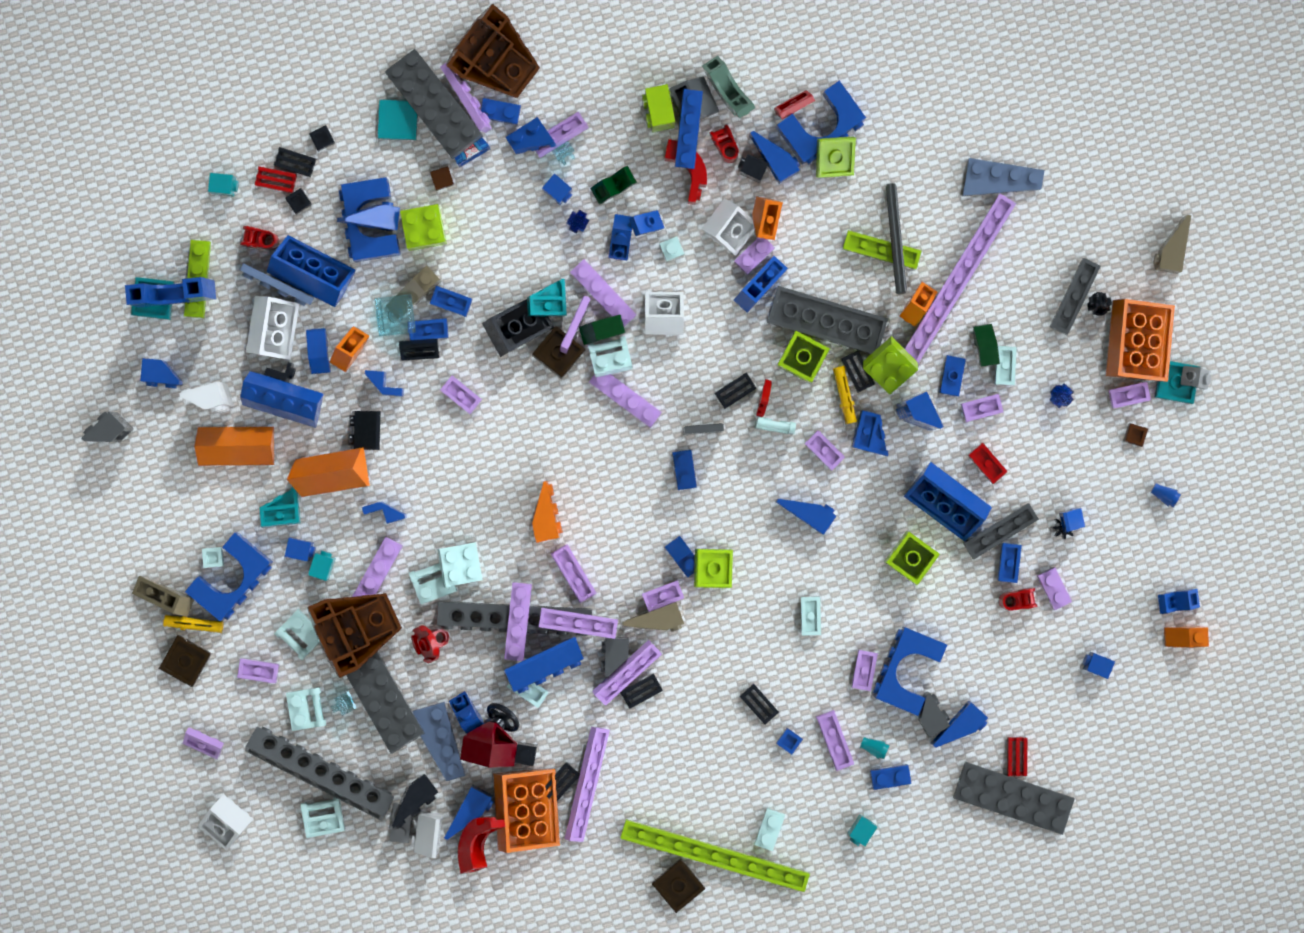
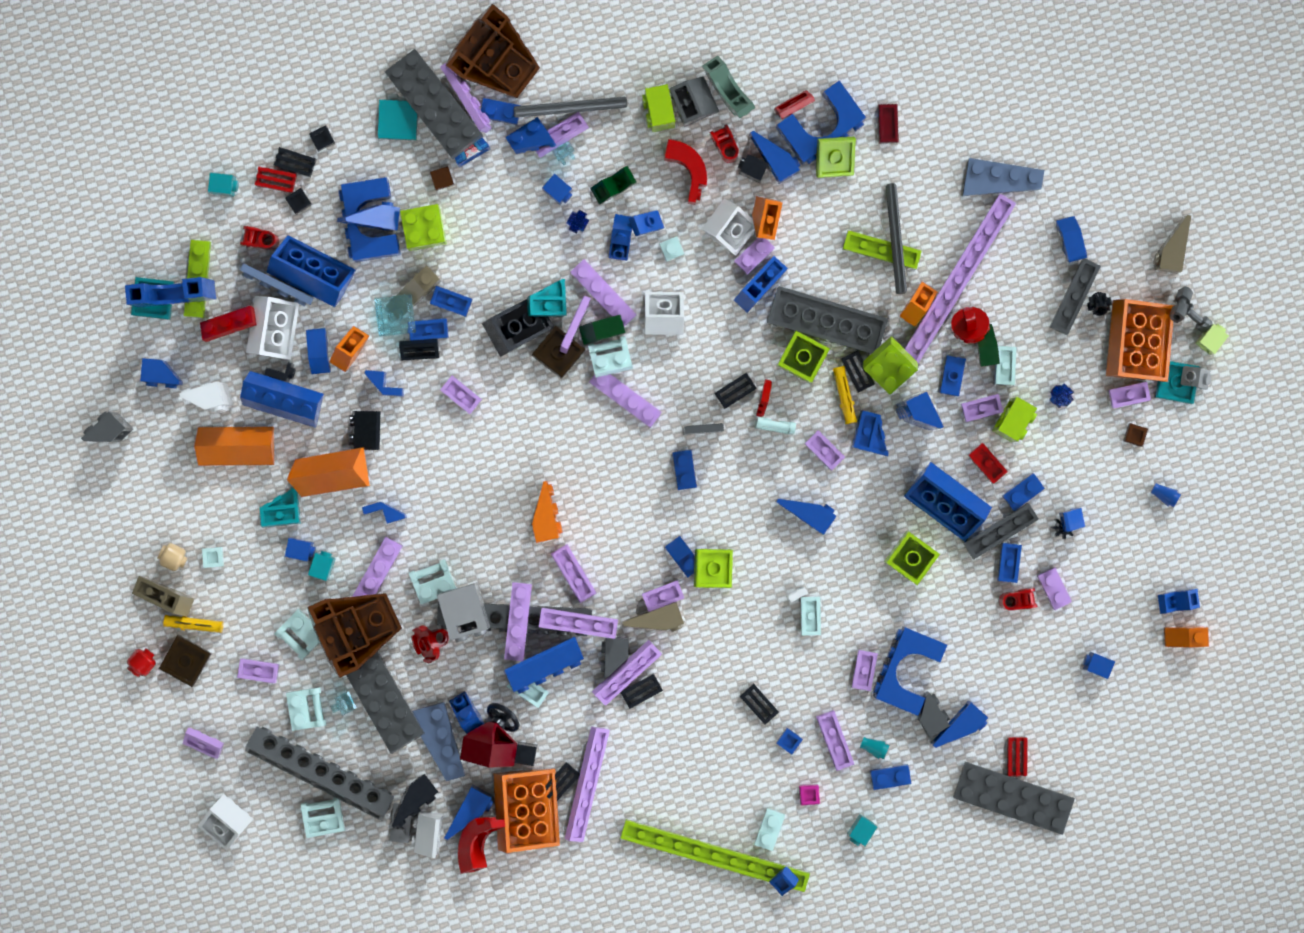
(141, 662): none -> red head
(172, 557): none -> tan head
(228, 323): none -> red plate
(253, 564): blue arch -> none
(459, 564): light aqua plate -> none
(462, 607): none -> light grey container
(570, 107): none -> dark grey axle
(678, 885): dark brown plate -> none
(688, 128): blue plate -> none
(784, 881): none -> blue slope
(796, 594): none -> white tile
(809, 794): none -> dark pink tile
(888, 123): none -> dark red tile
(970, 324): none -> red tile
(1015, 419): none -> lime brick
(1023, 492): none -> blue plate
(1072, 239): none -> blue slope
(1185, 308): none -> dark grey bar
(1212, 339): none -> yellowish green brick

